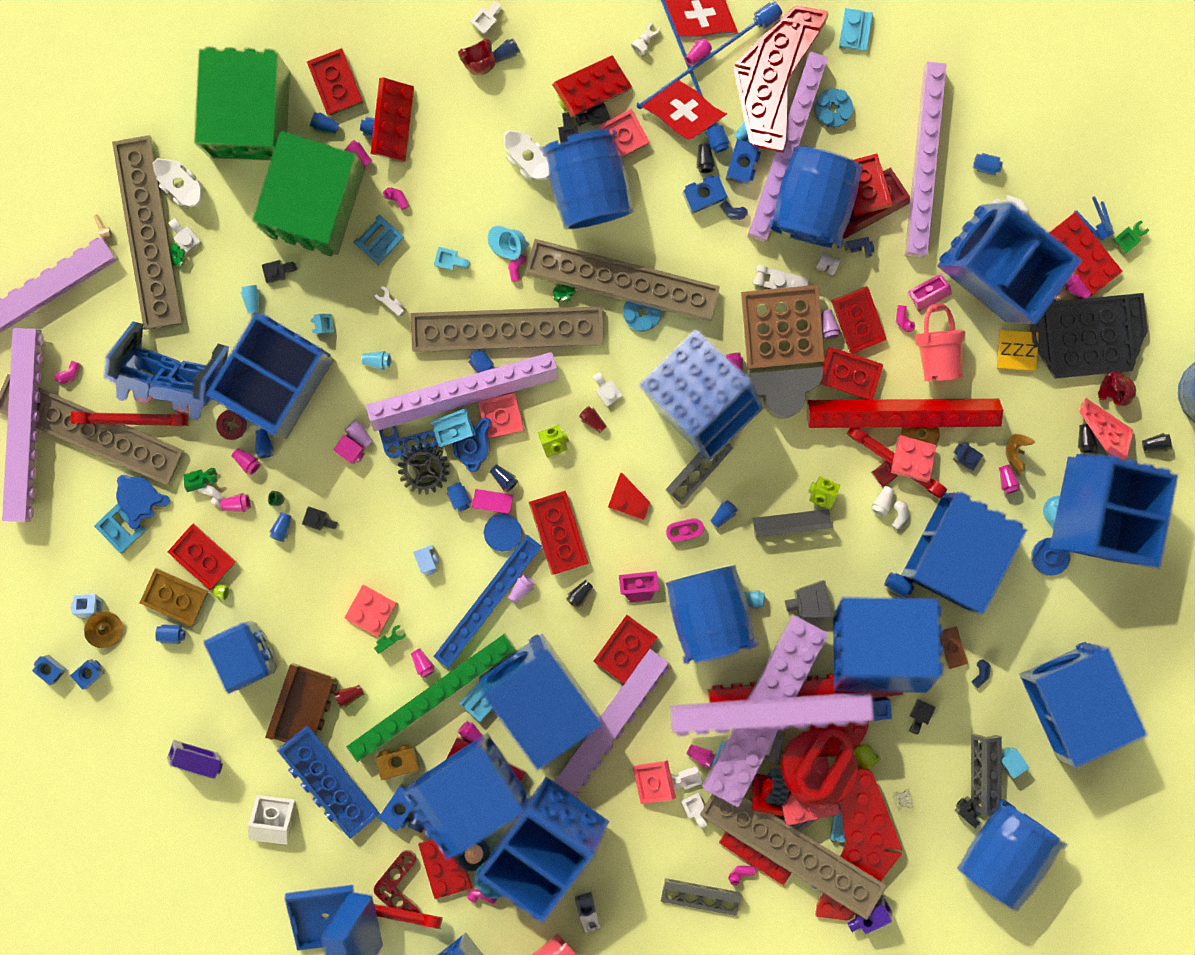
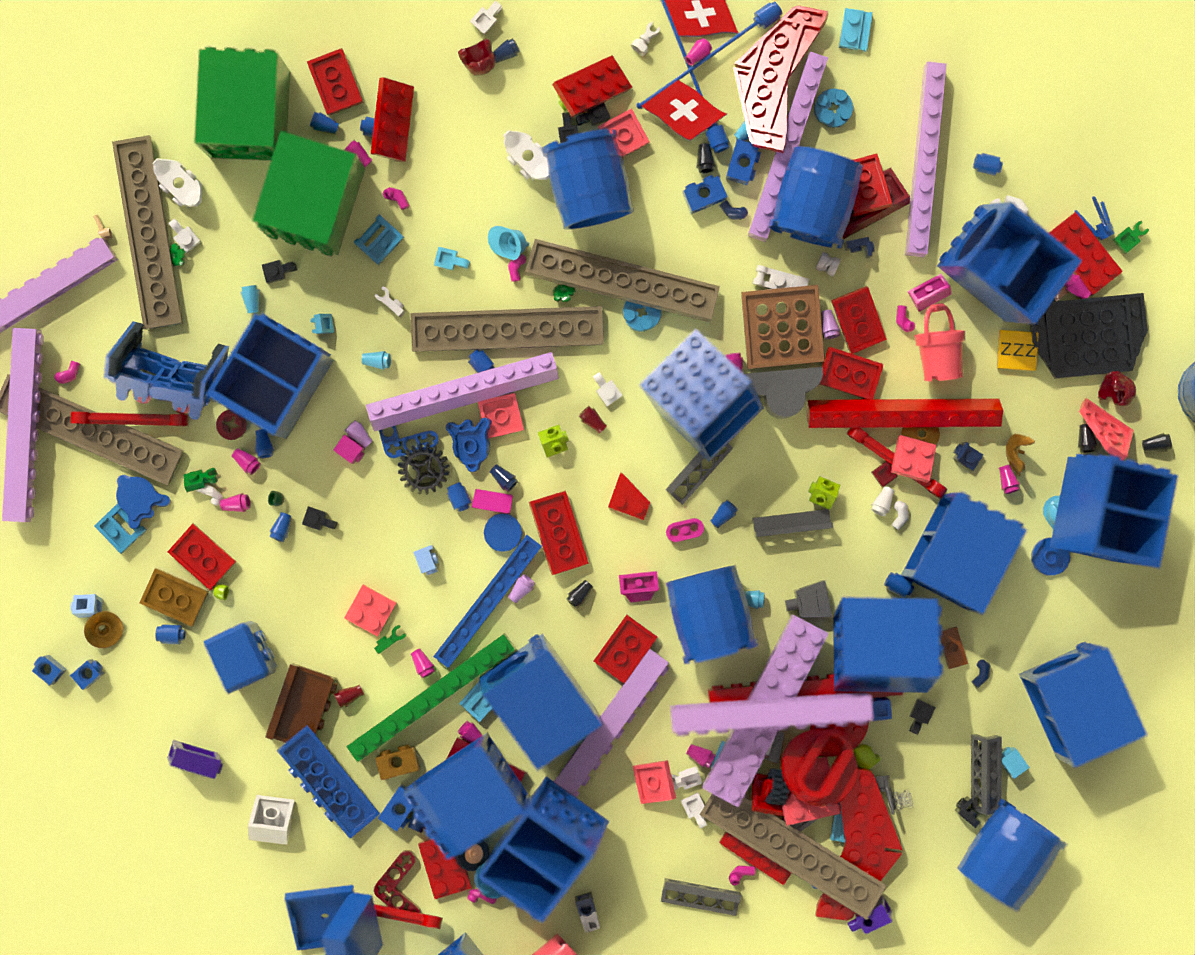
(453, 428): medium azure plate -> none
(884, 785): none -> dark grey plant

